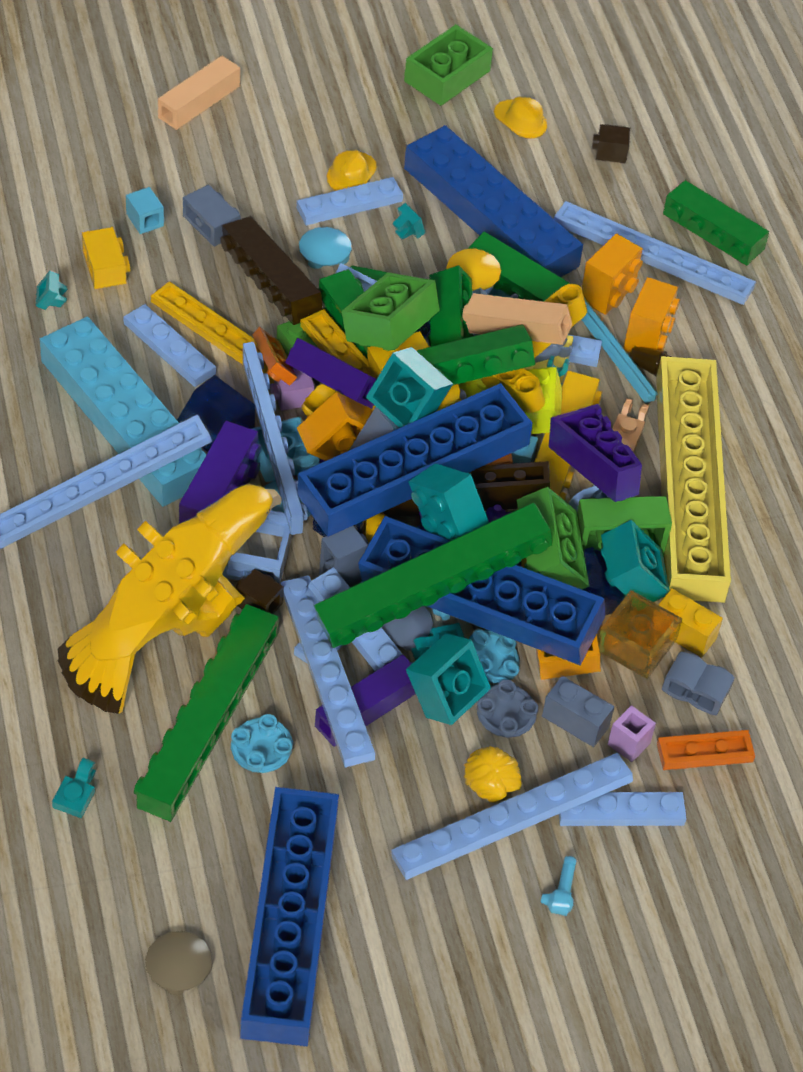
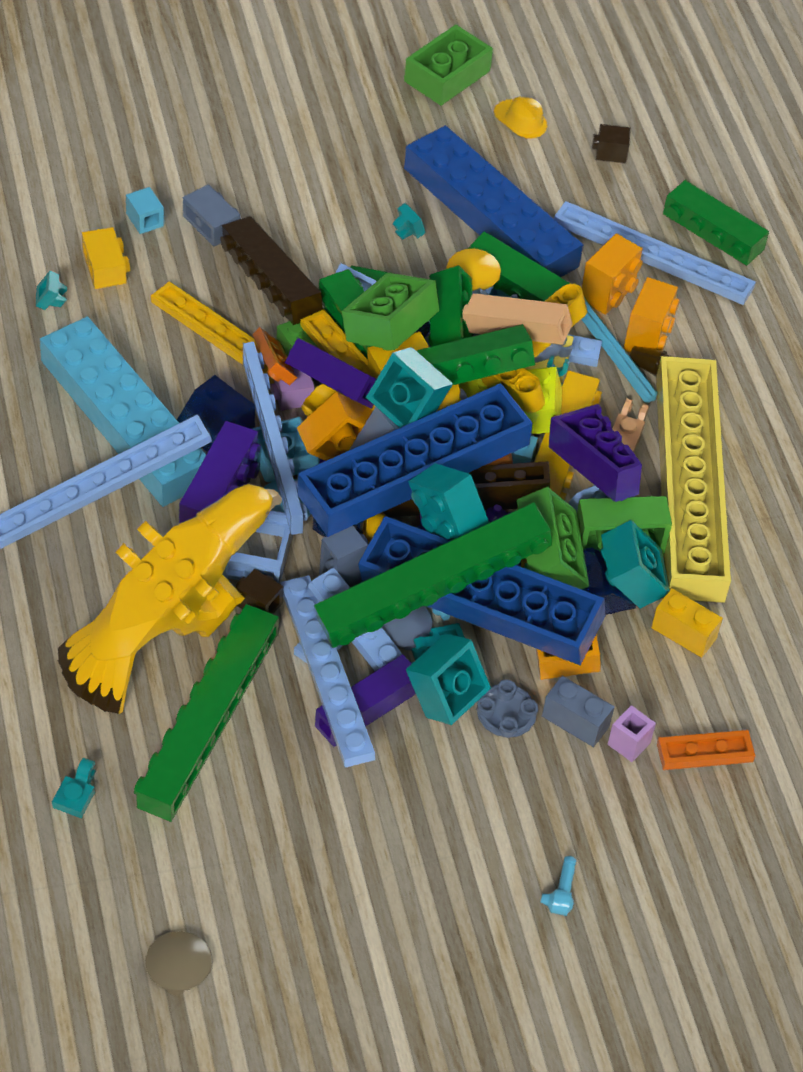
(170, 345): light blue plate -> none
(198, 92): light nougat brick -> none
(261, 744): medium azure dish -> none
(290, 918): blue brick -> none
(325, 247): medium azure dish -> none
(349, 201): light blue plate -> none
(350, 169): yellow piece -> none
(492, 773): yellow hair -> none
(496, 655): medium azure dish -> none
(511, 816): light blue plate -> none
(628, 810): light blue plate -> none
(639, 634): clear yellow brick -> none
(698, 683): sand blue brick -> none

